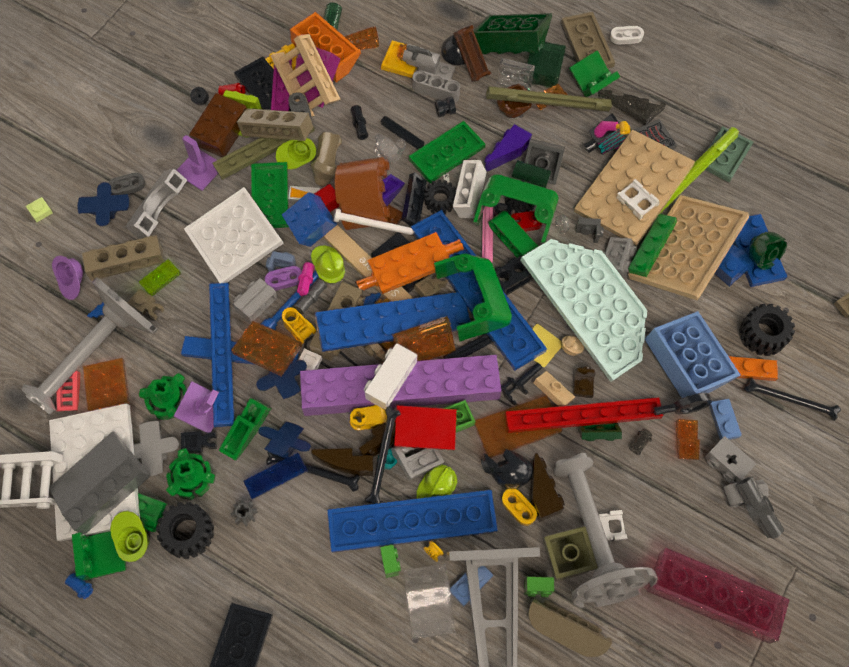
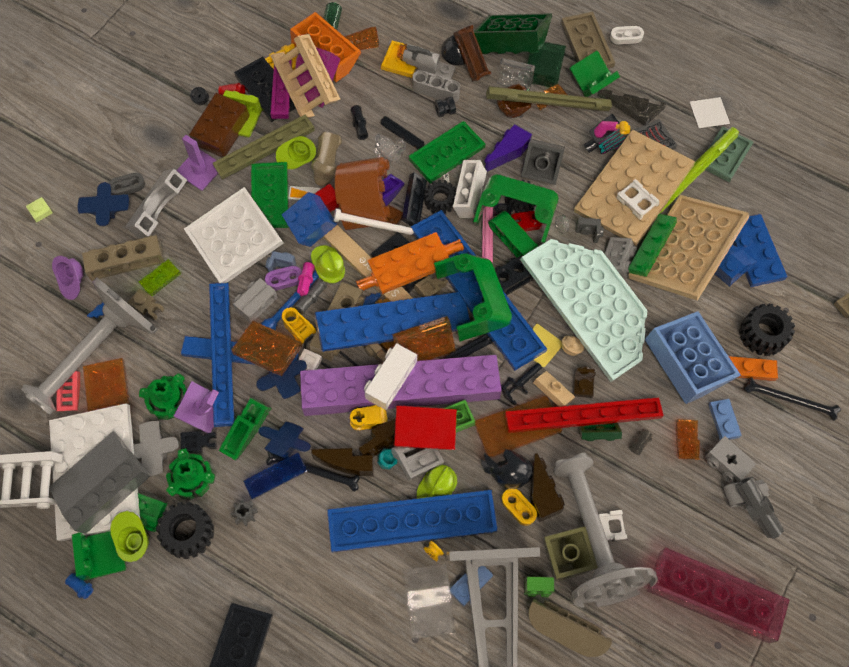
(275, 124): dark tan brick -> none
(300, 106): dark grey plate -> none
(391, 416): black piece -> none
(391, 565): bright green piece -> none
(534, 174): clear green pin -> none
(686, 405): black piece -> none
(709, 112): none -> white sticker
(766, 248): dark green cylinder -> none

